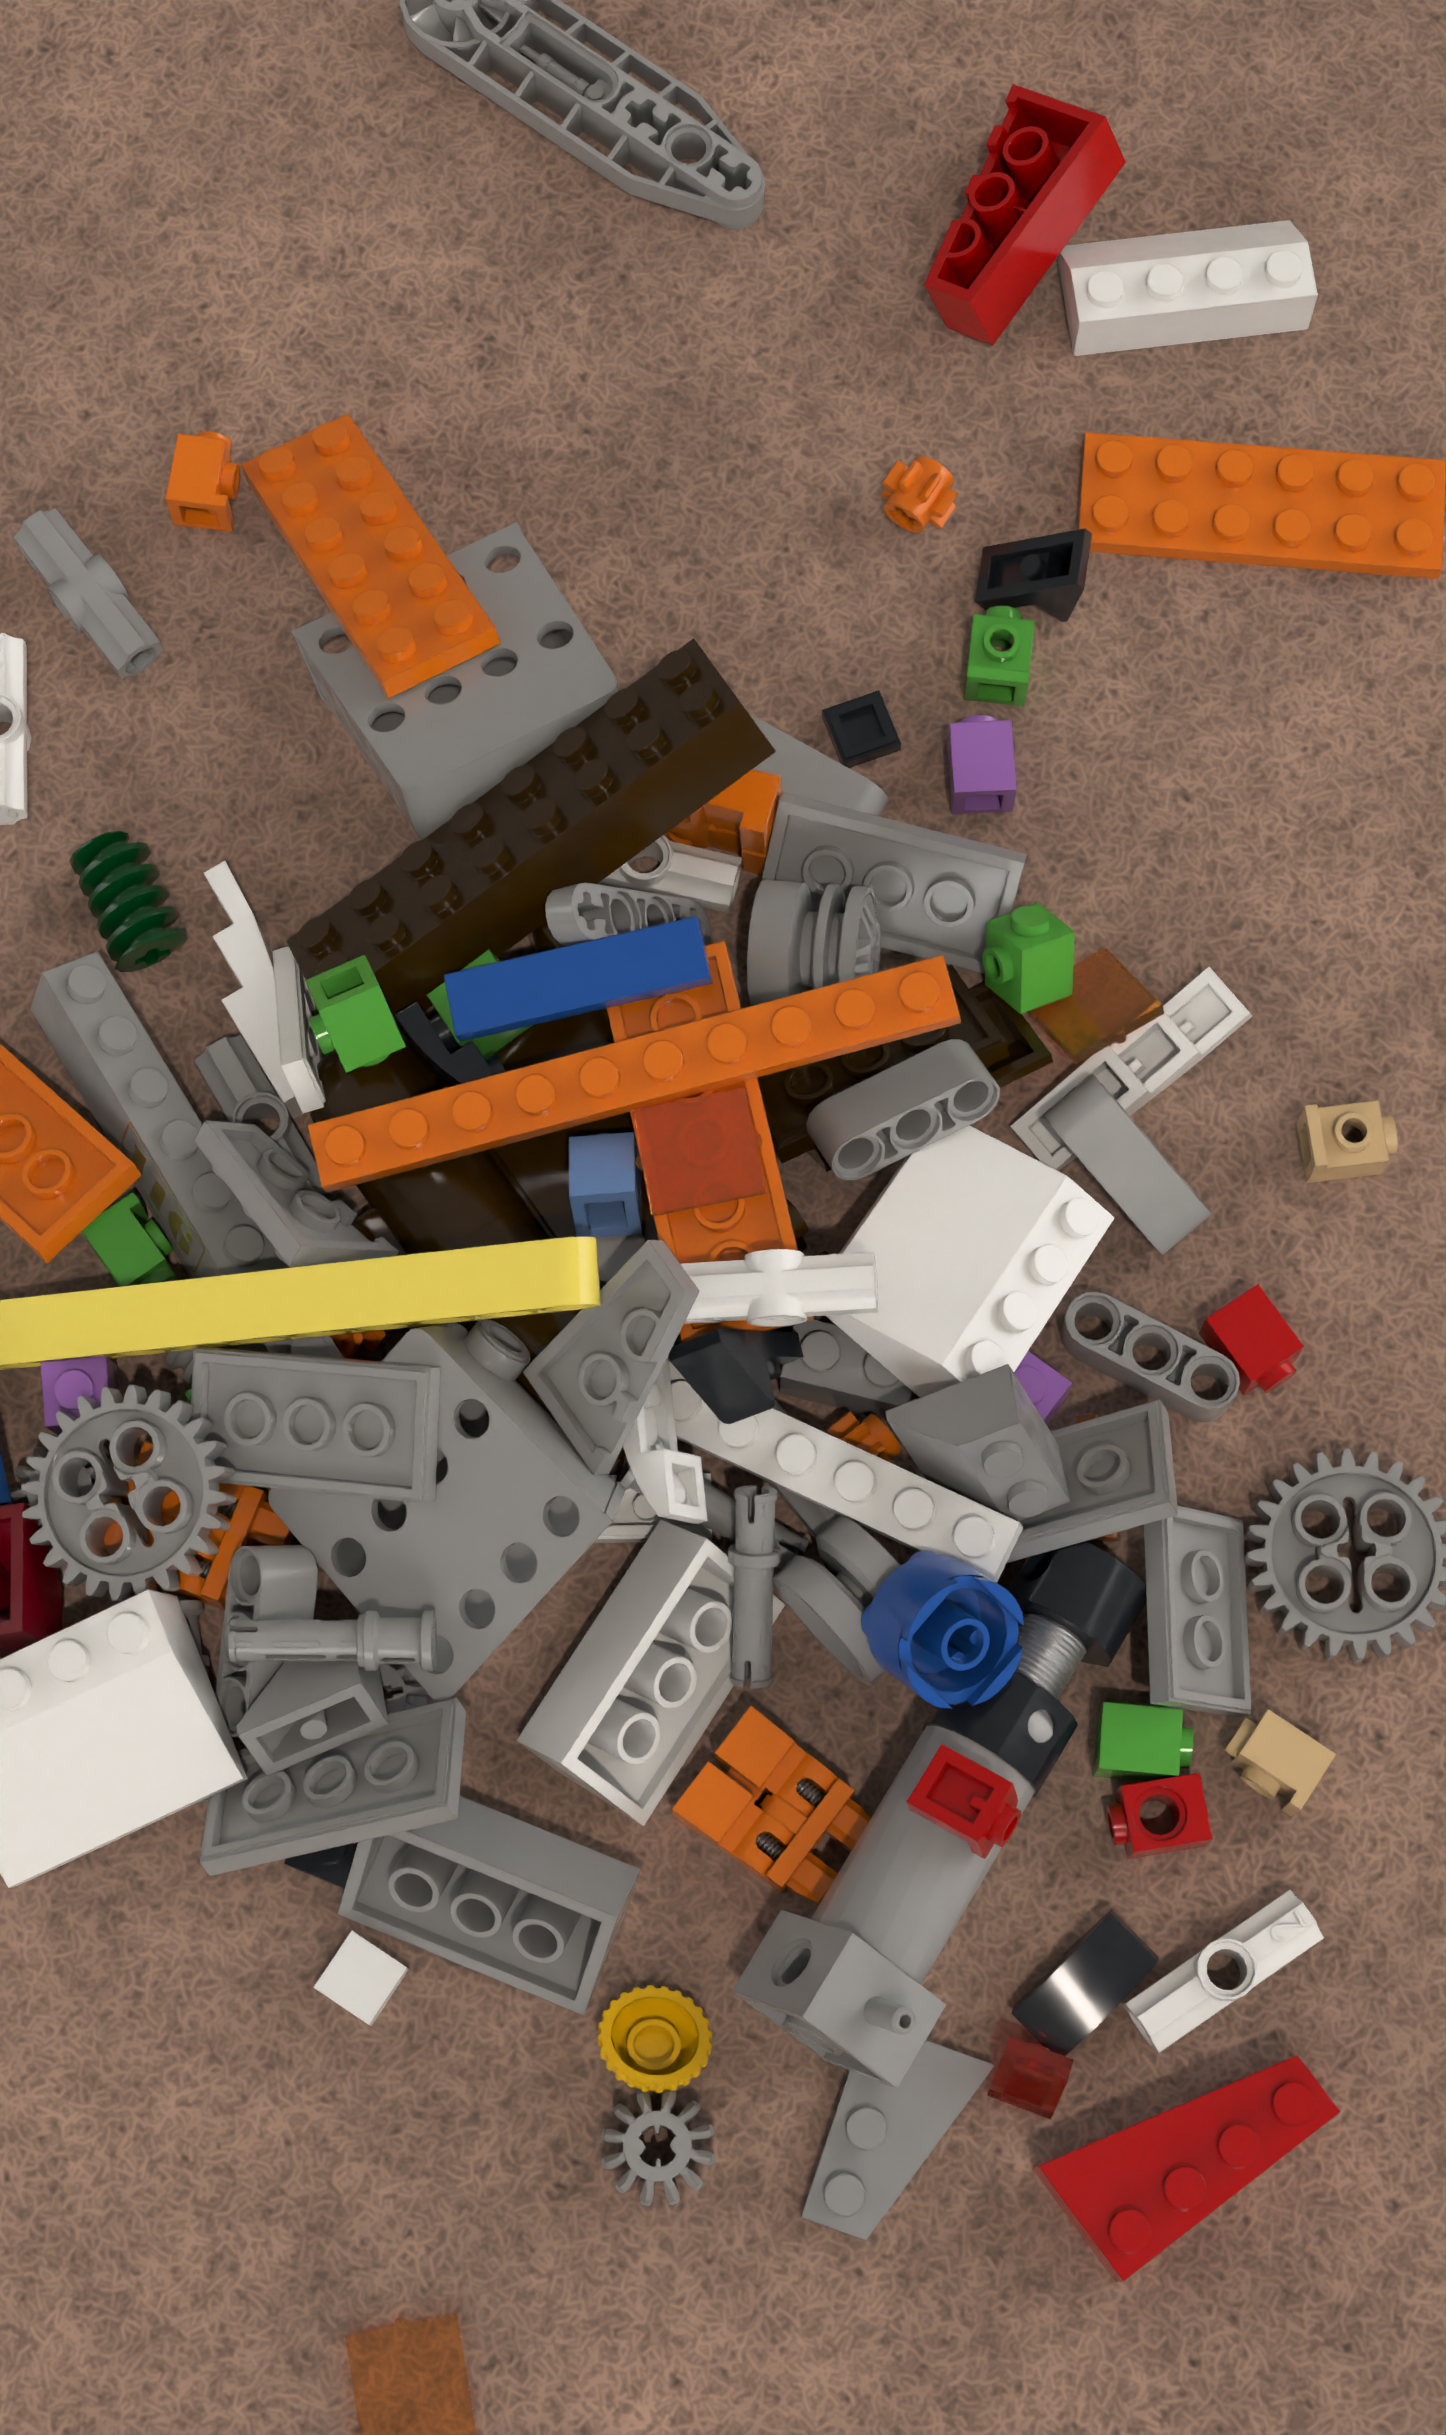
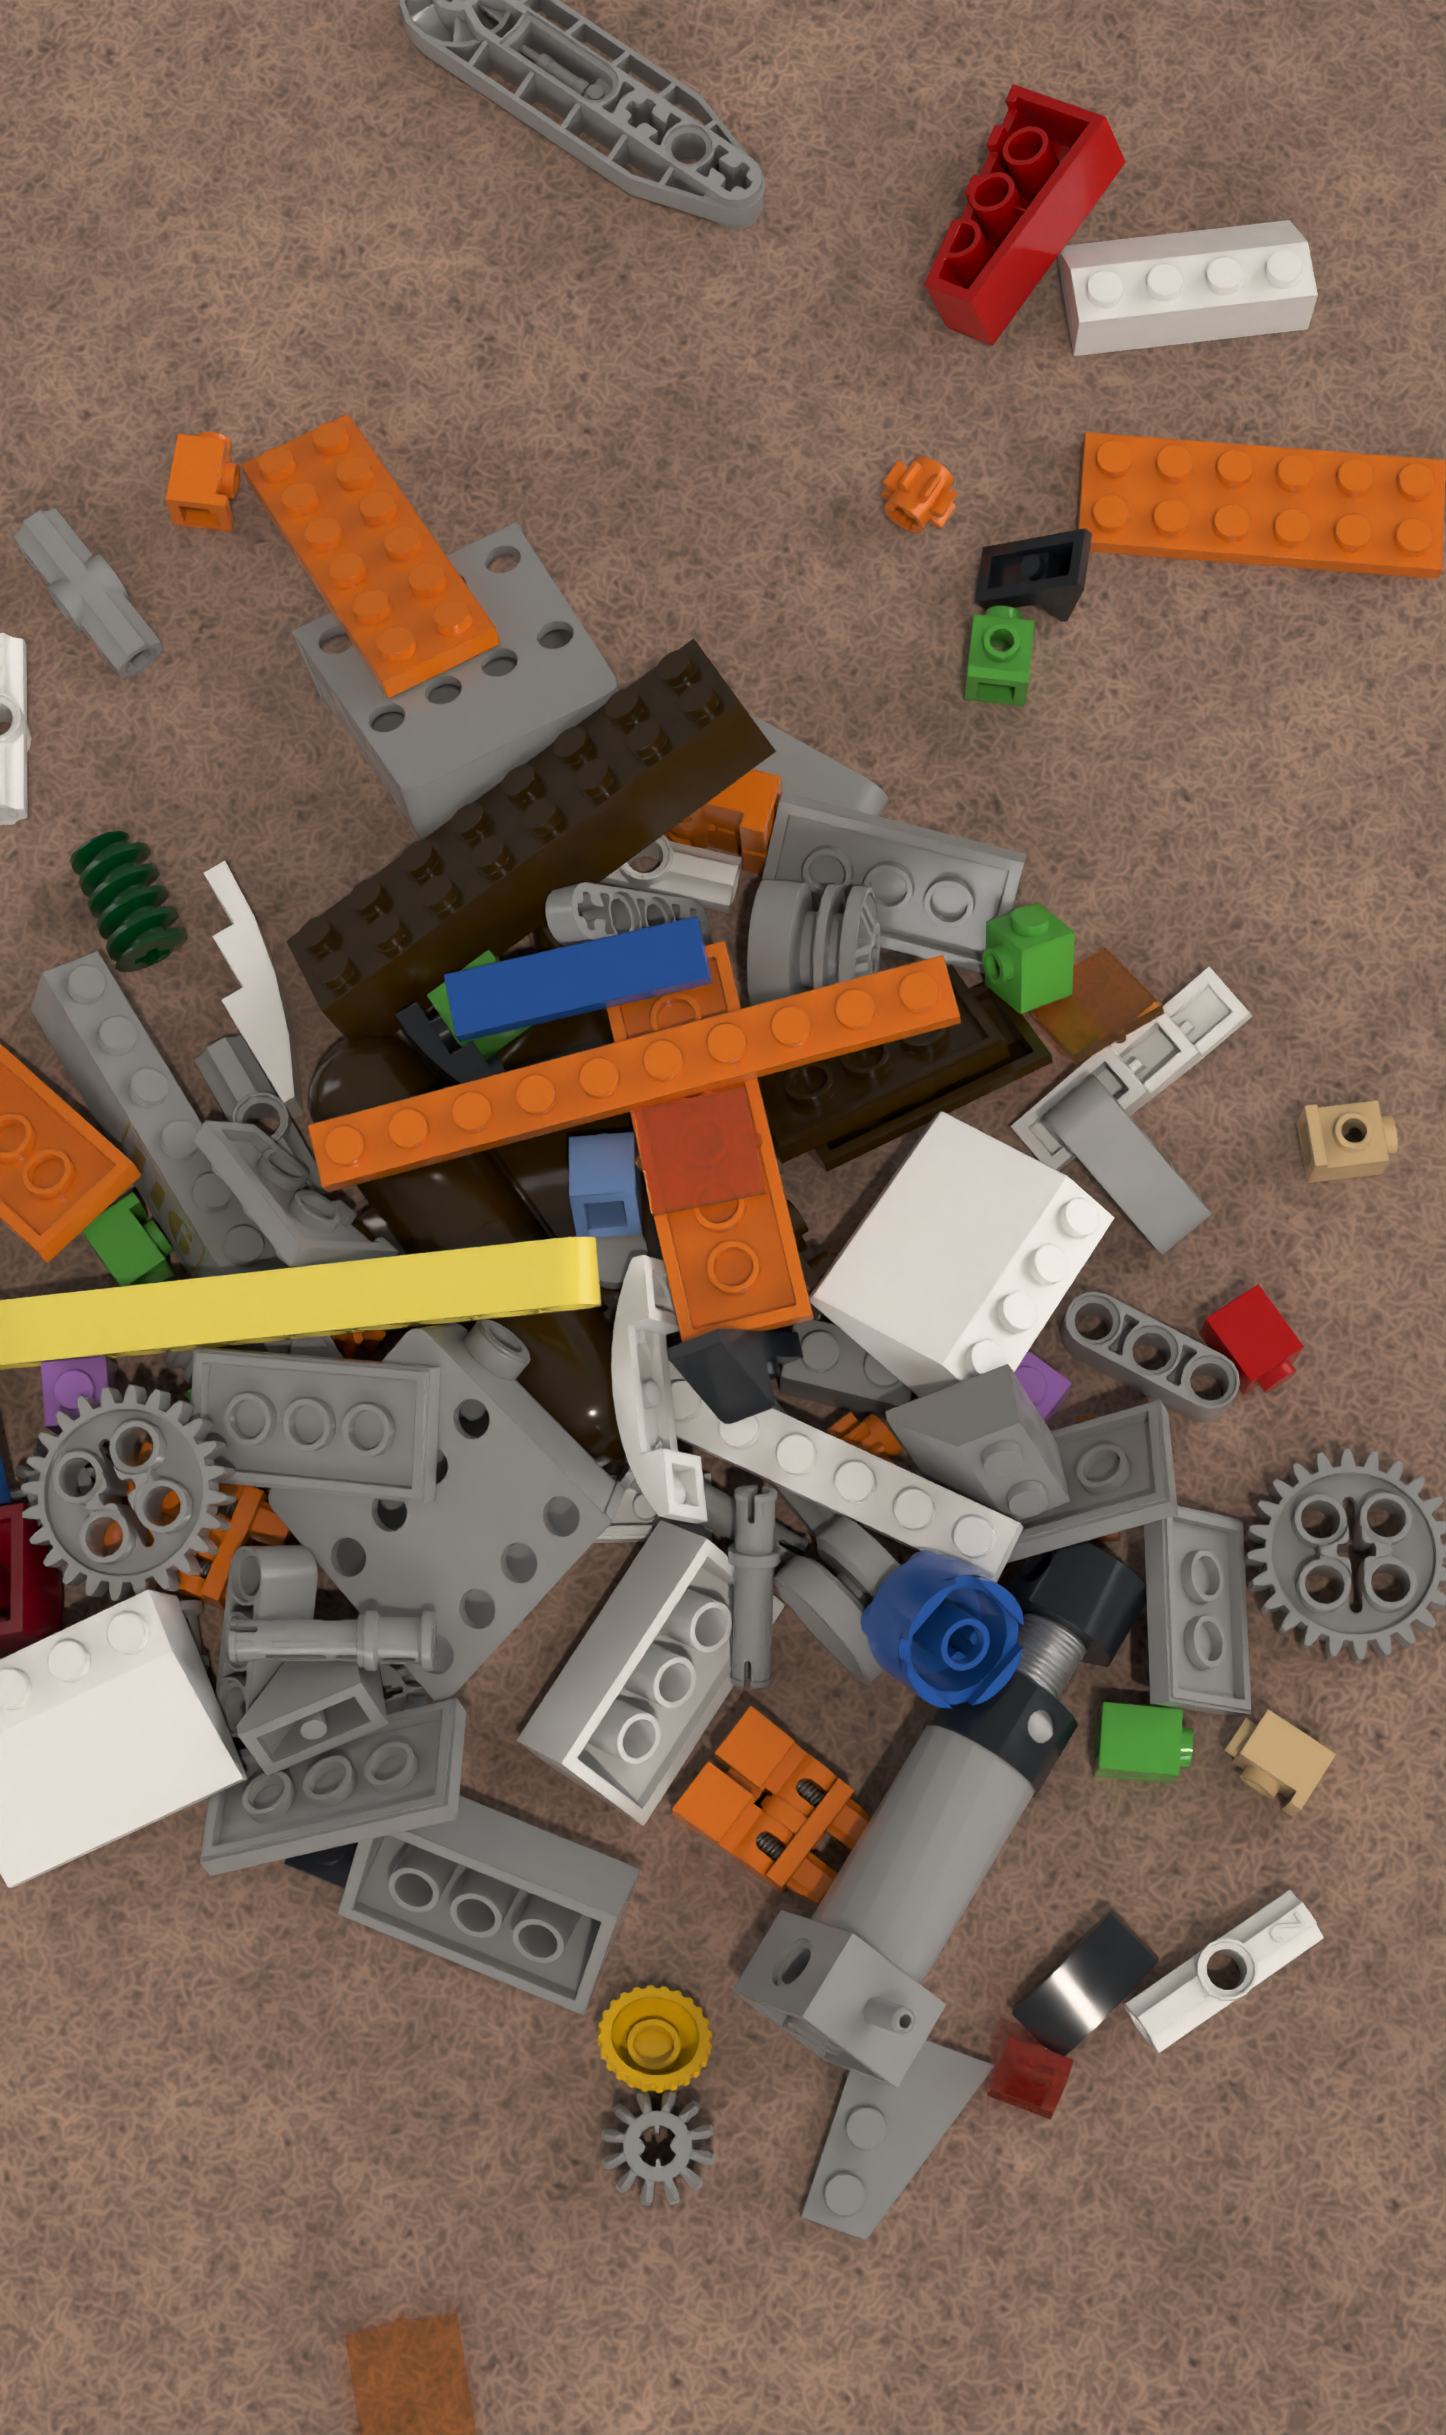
(297, 1040): white tile -> none
(353, 1015): bright green brick -> none
(361, 1978): white tile -> none
(611, 1354): light grey wing -> none
(783, 1287): white piece -> none
(861, 730): black tile -> none
(902, 1109): light grey beam -> none
(966, 1801): red bracket -> none
(981, 765): medium lavender brick -> none
(1171, 2171): red wedge -> none
(1181, 1795): red brick -> none

